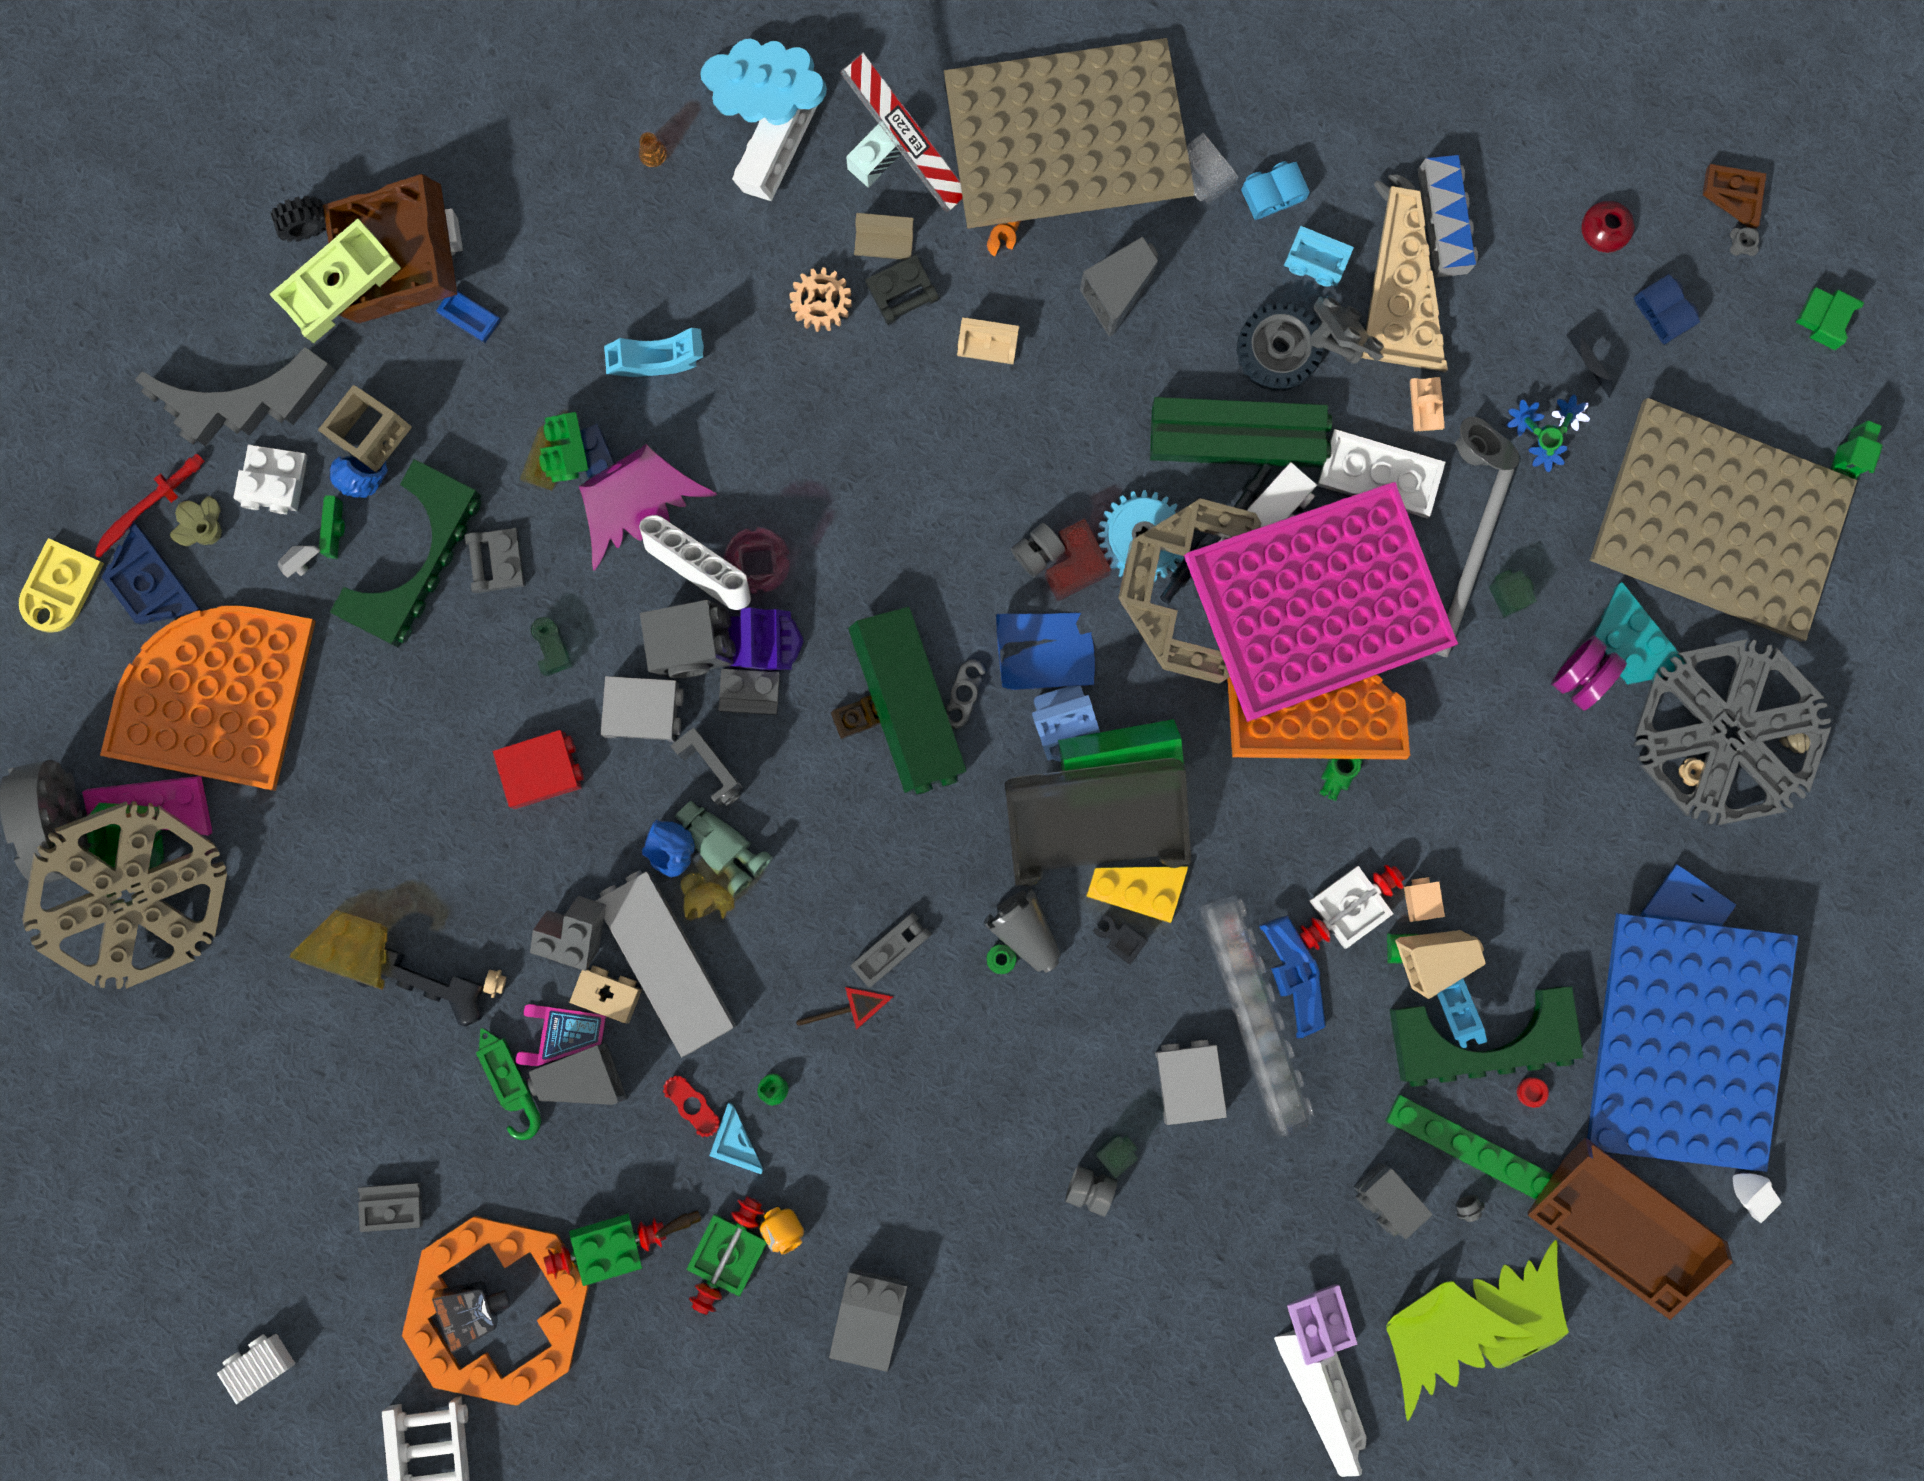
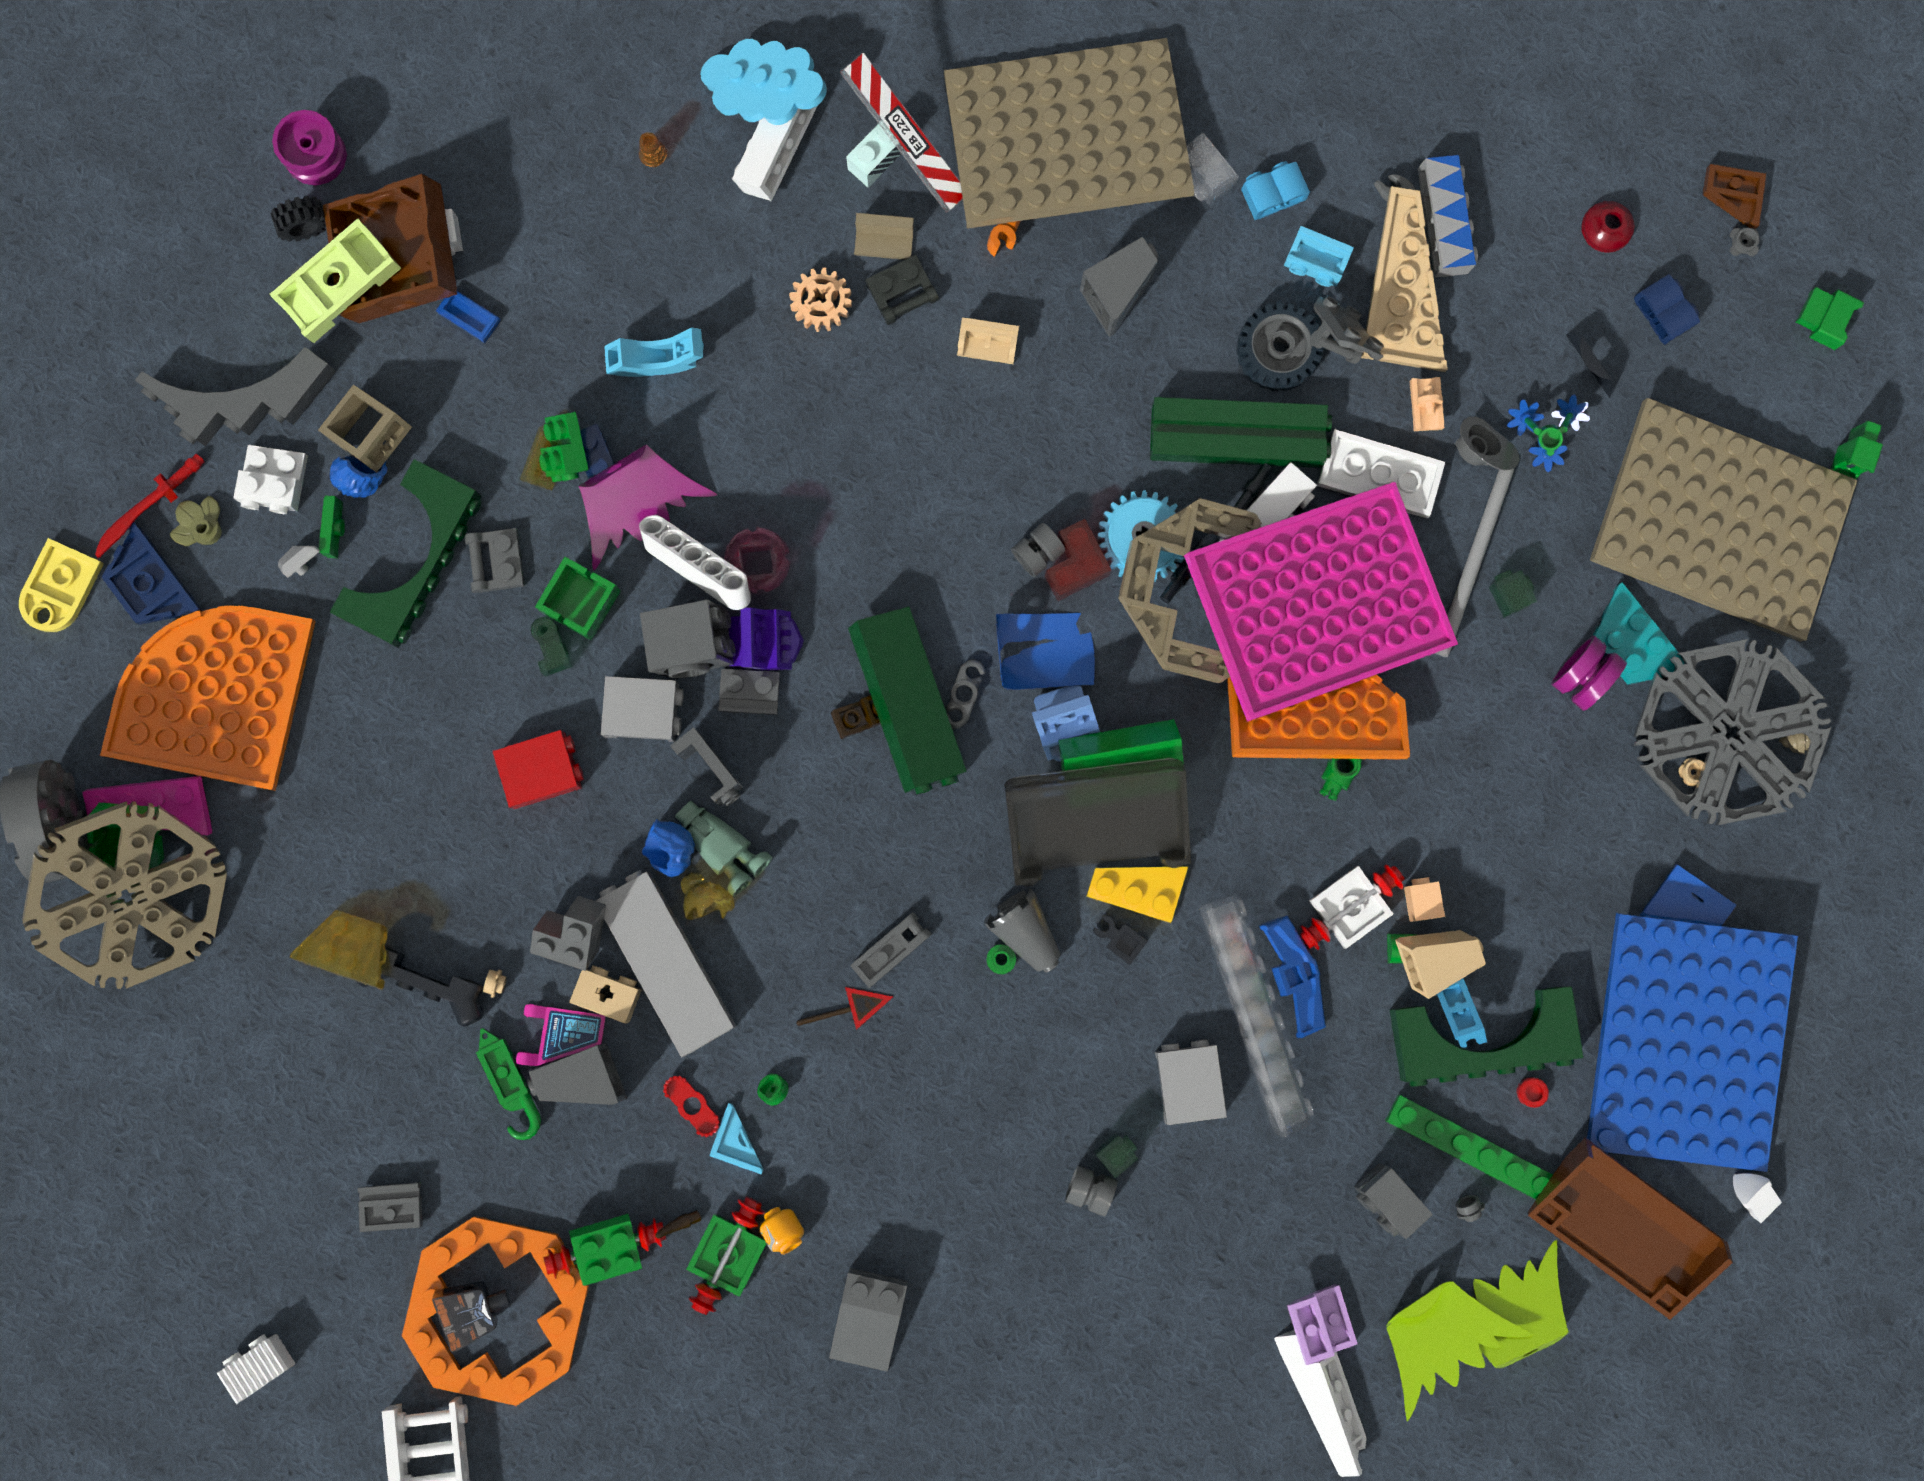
(309, 147): none -> magenta wheel
(576, 599): none -> green piece

